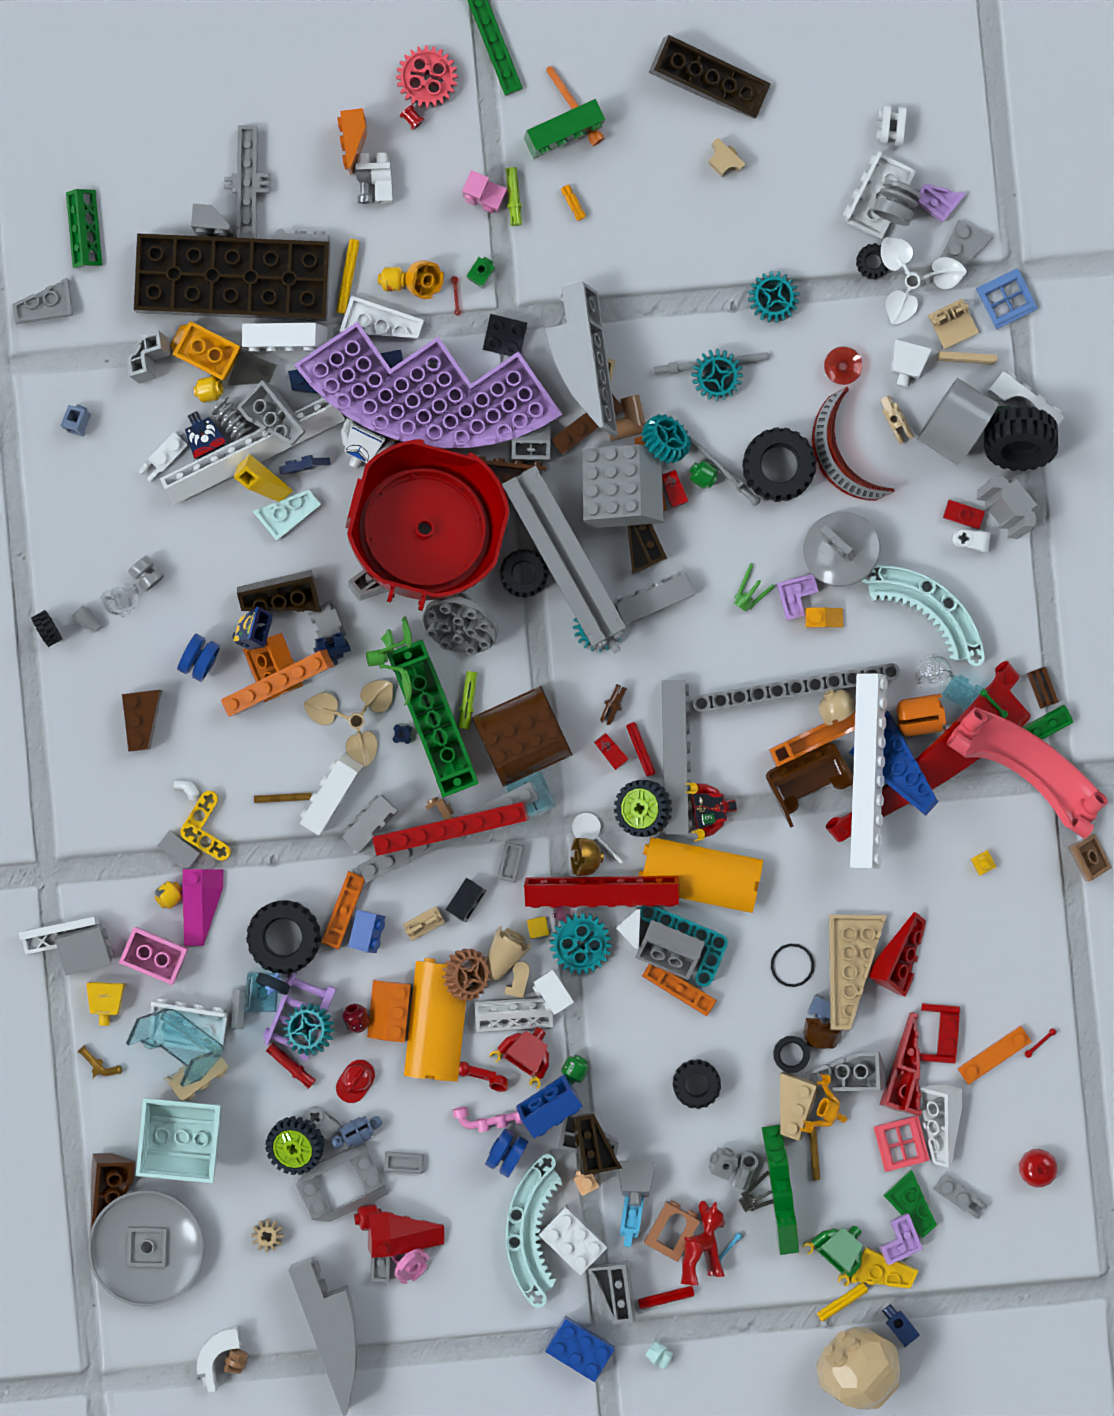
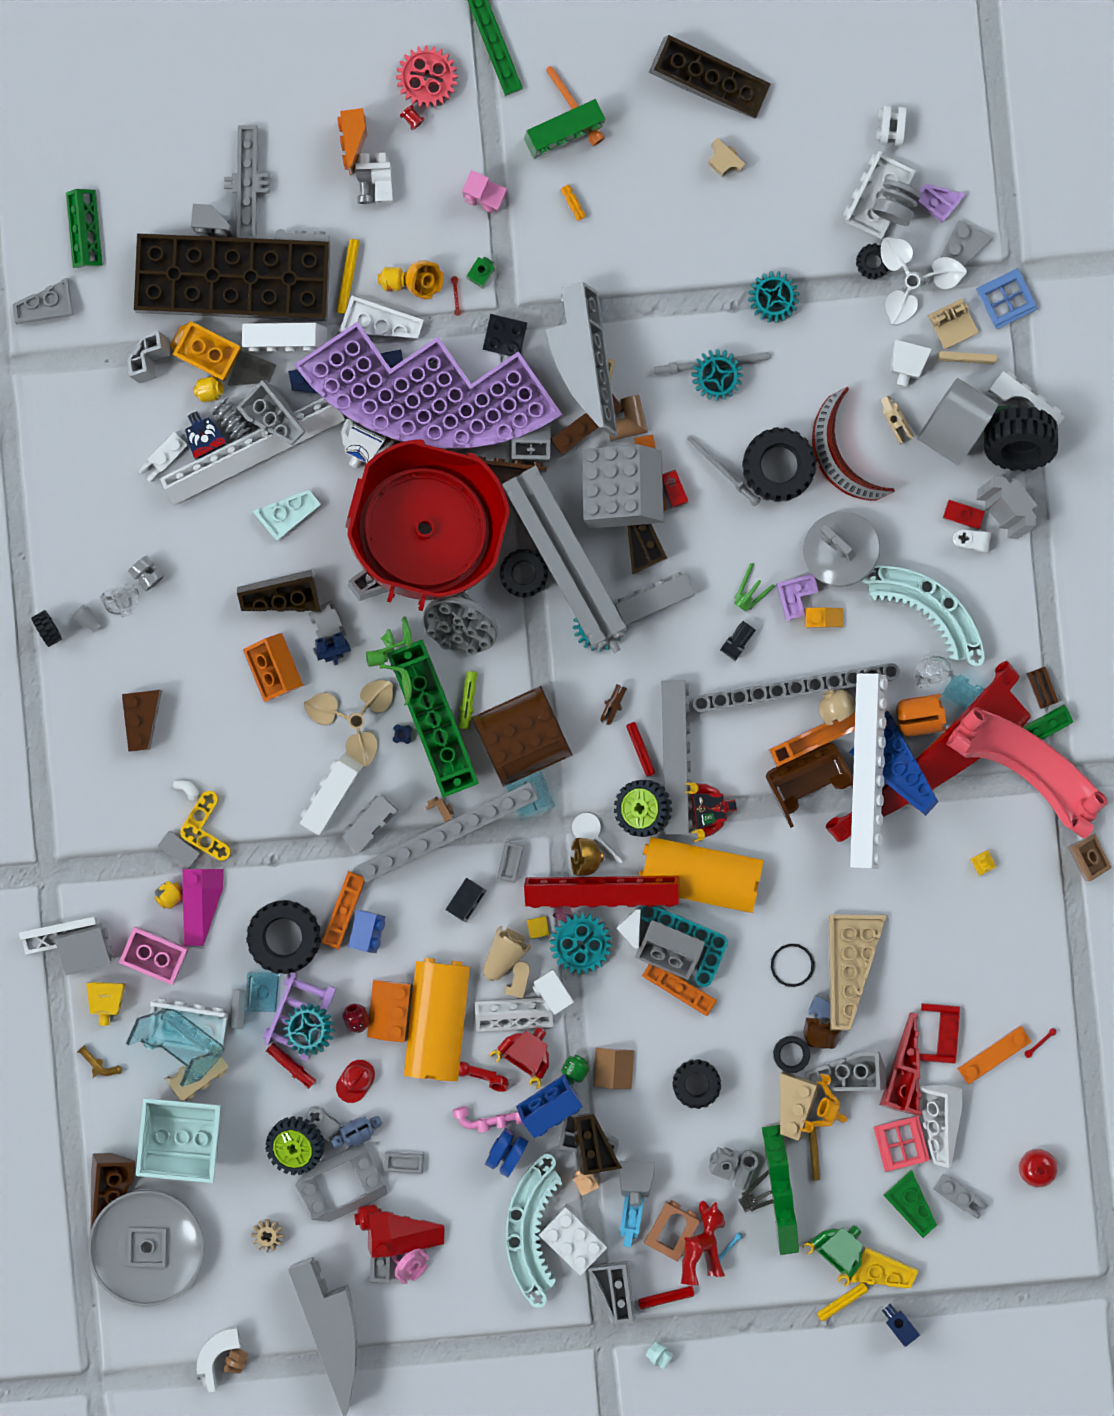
(76, 420): sand blue brick -> none
(199, 658): blue wheel -> none
(253, 629): dark blue torso -> none
(260, 479): yellow slope -> none
(273, 983): black wheel -> none
(277, 682): orange arch -> none
(282, 797): pearl gold bar -> none
(307, 463): dark blue wing -> none
(423, 923): tan hinge -> none
(450, 828): red brick -> none
(458, 980): nougat gear -> none
(513, 196): lime pin -> none
(579, 1348): blue brick -> none
(611, 751): red leg -> none
(613, 1068): none -> medium nougat slope
(666, 438): teal gear -> none
(703, 474): green head -> none
(735, 644): none -> black piece
(850, 359): clear red dish -> none
(859, 1368): tan rock -> none
(895, 963): red wedge -> none
(906, 1242): lavender plate -> none
(1003, 713): green hinge -> none

